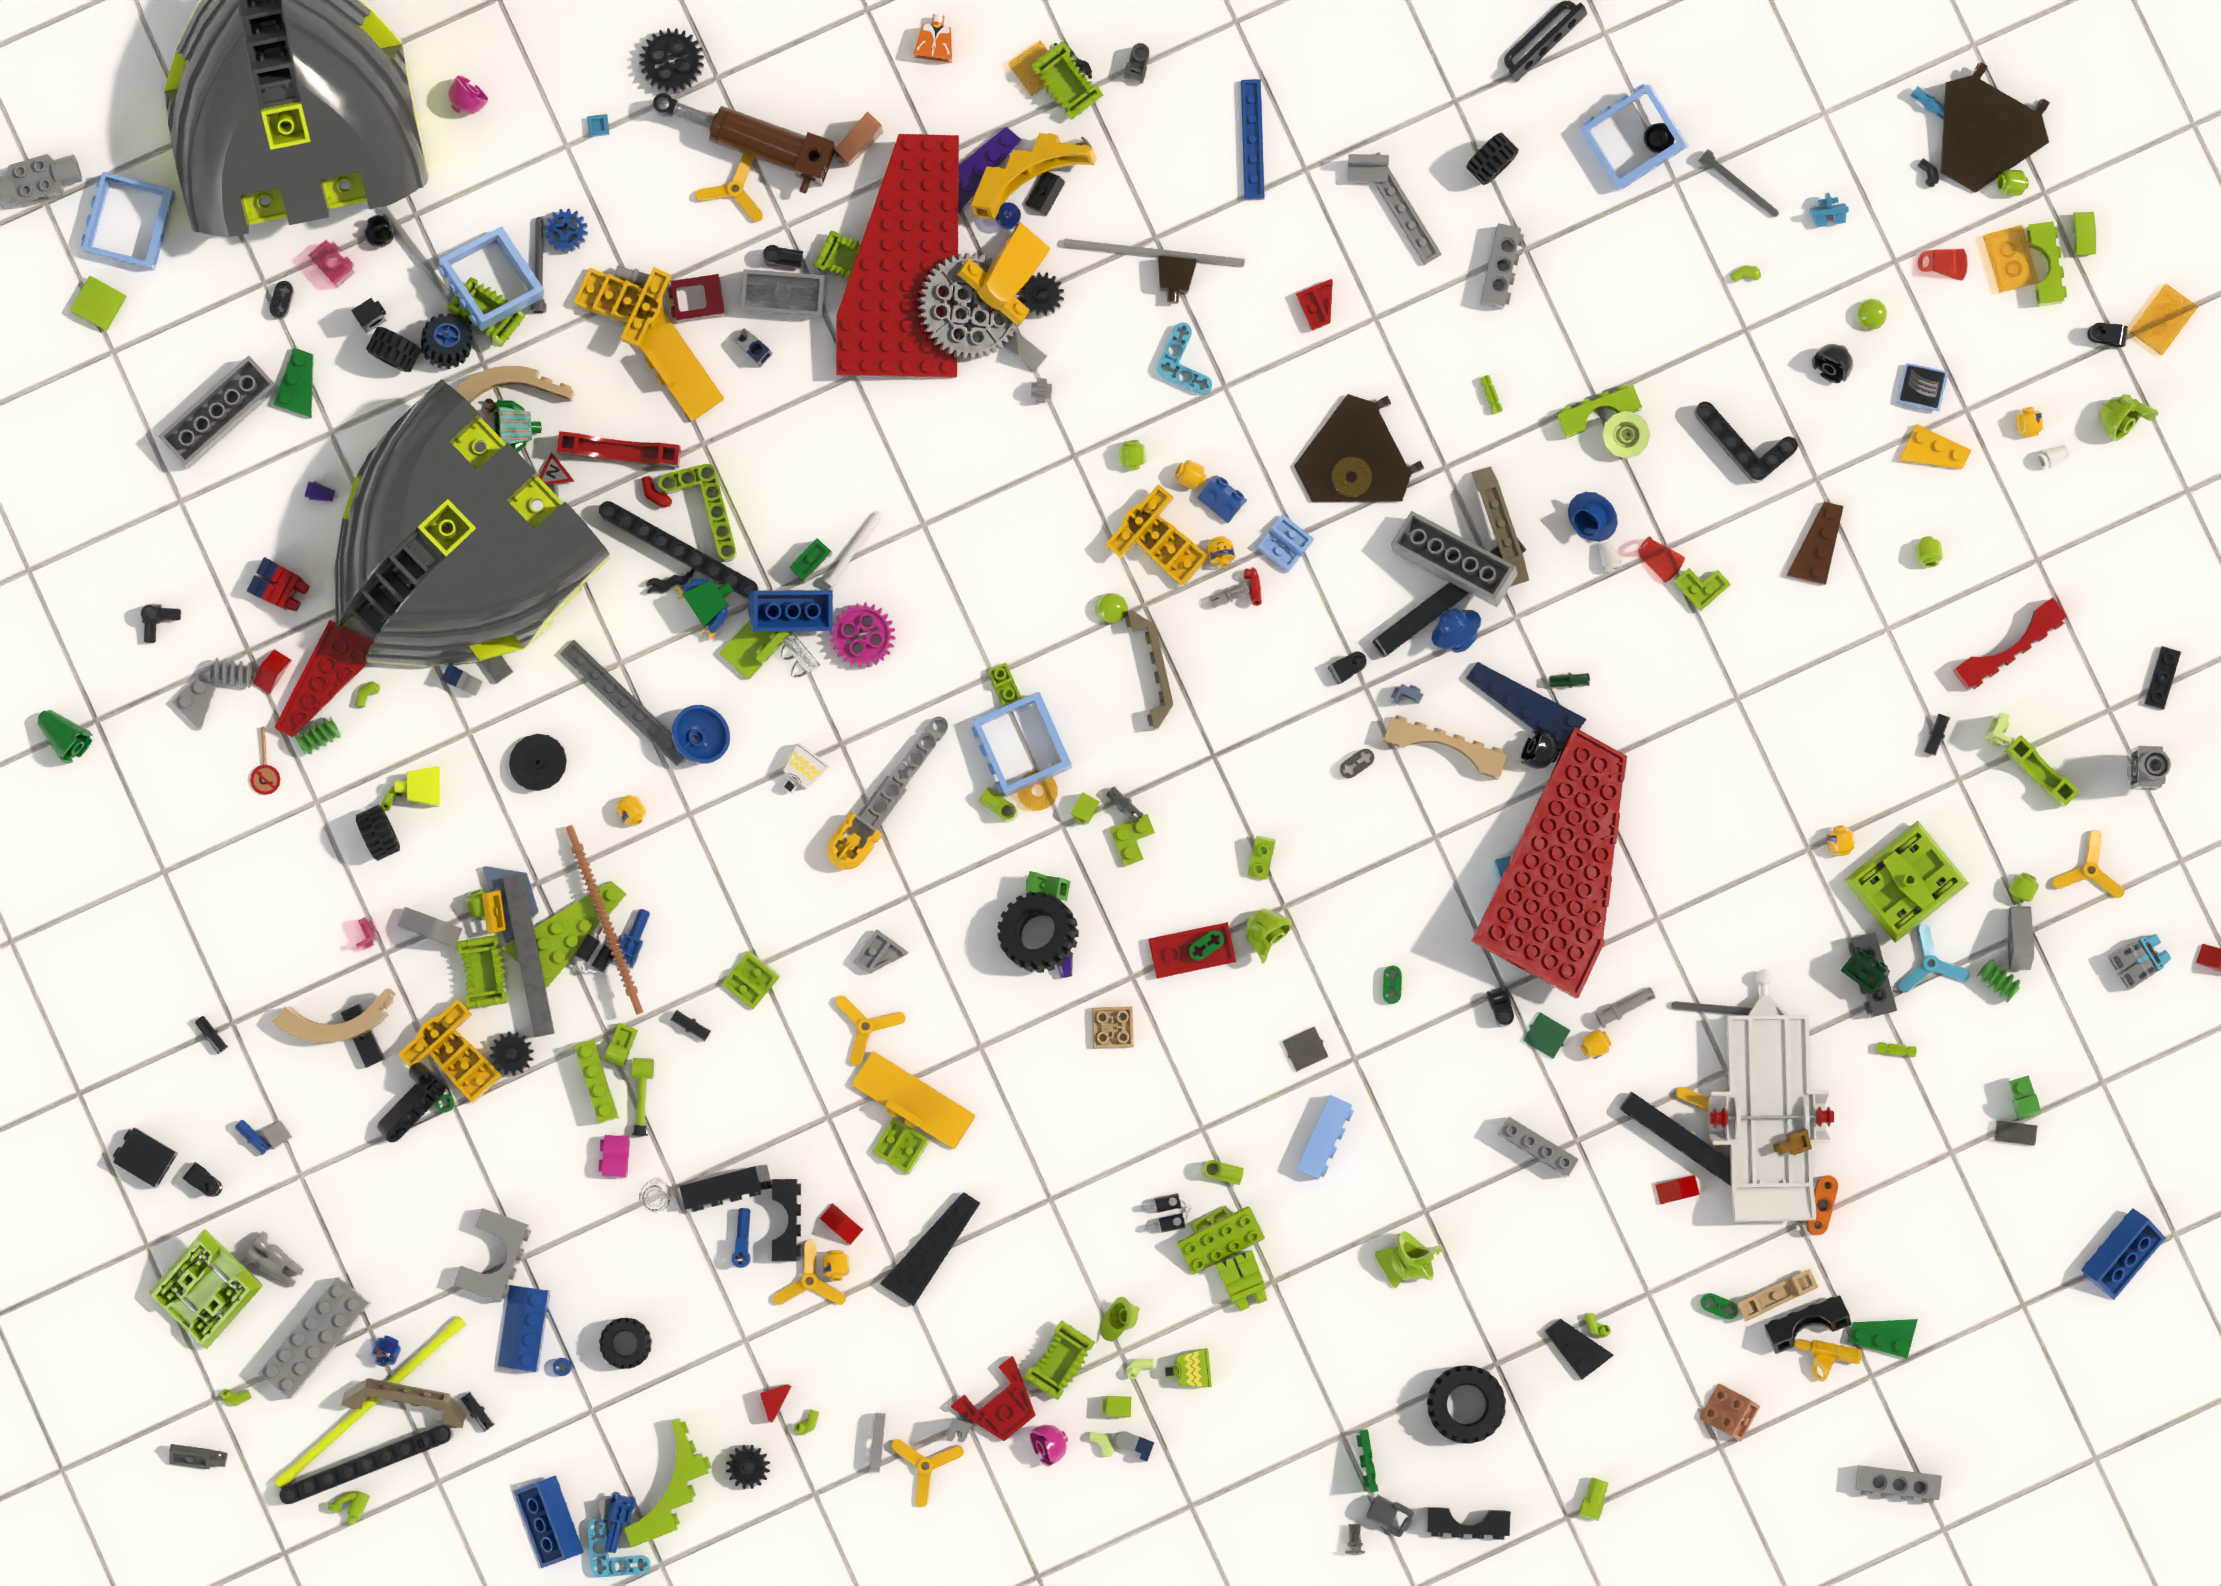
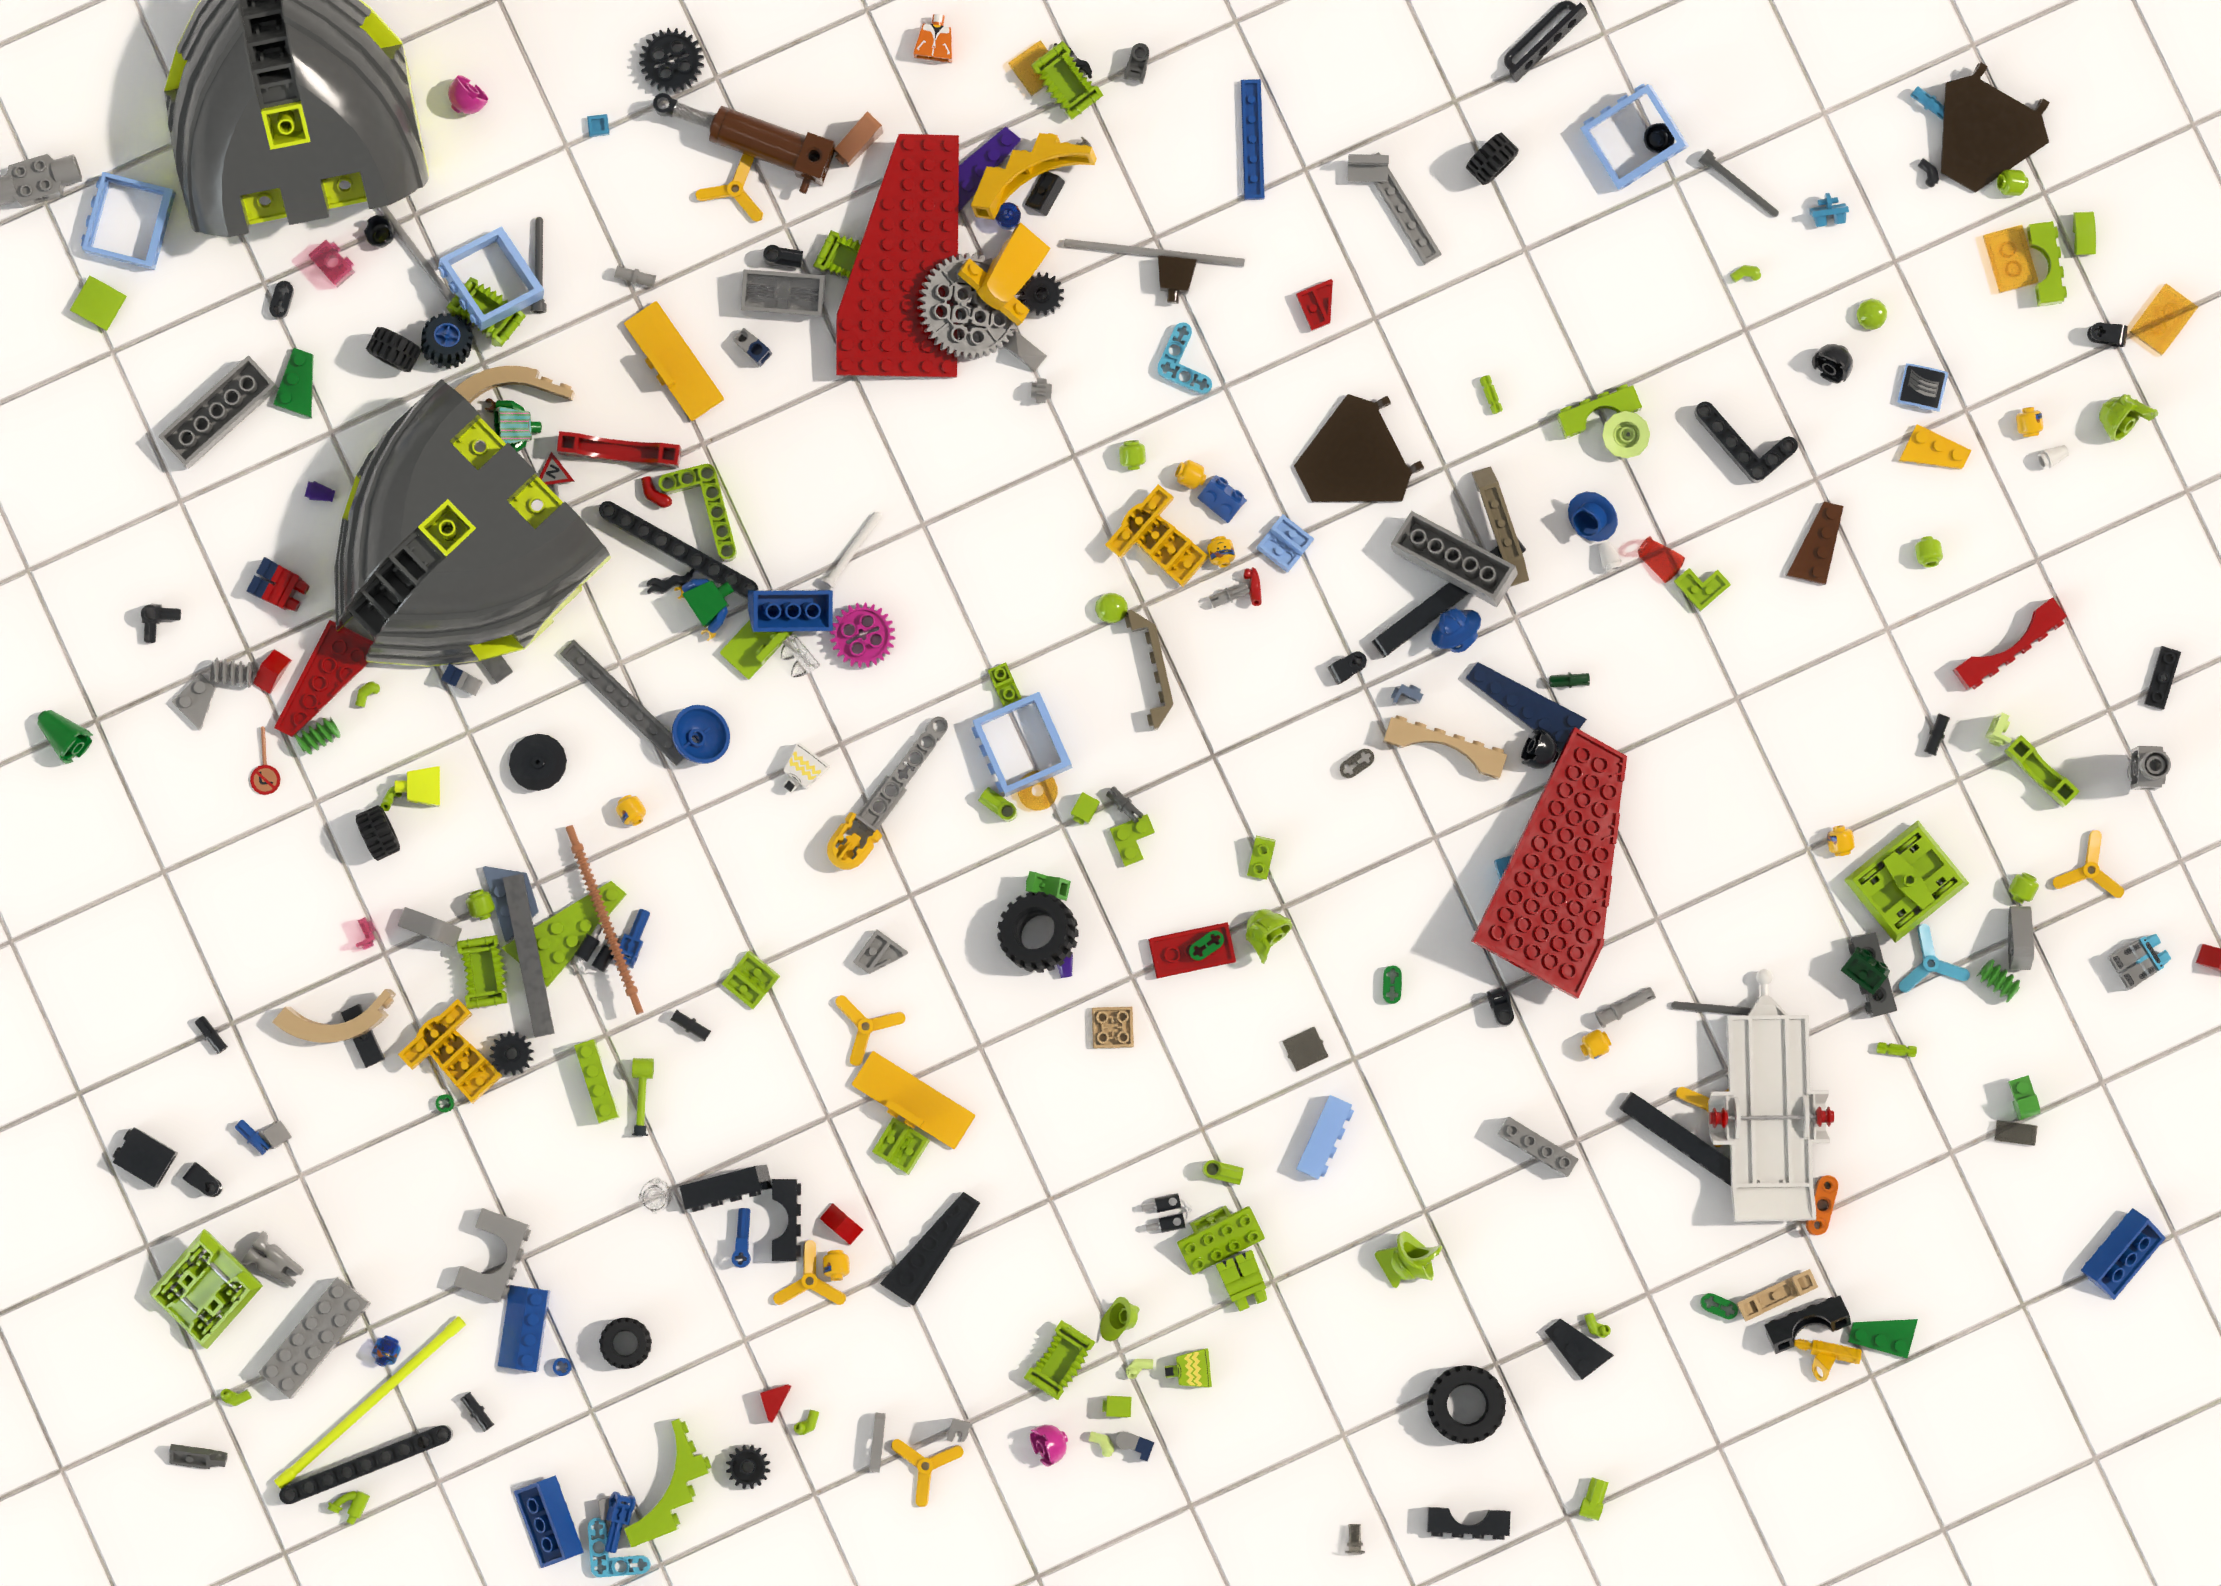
(369, 314): black brick -> none
(412, 1104): black beam -> none
(436, 1400): dark tan slope -> none
(493, 911): yellow tile -> none
(557, 229): blue gear -> none
(615, 1156): dark pink brick -> none
(620, 1045): lime plate -> none
(625, 301): yellow slope -> none
(713, 296): dark red window -> none
(810, 560): green panel -> none
(1006, 1411): red wing -> none
(1347, 465): clear yellow tile -> none
(1366, 1461): green wing -> none
(1383, 1512): dark grey piece -> none
(1503, 234): light grey brick -> none
(1546, 1035): clear green piece -> none
(1677, 1189): red slope -> none
(1729, 1412): nougat bracket -> none
(1796, 1143): pearl gold plate -> none
(1931, 1483): light grey brick -> none
(1947, 262): clear red piece -> none

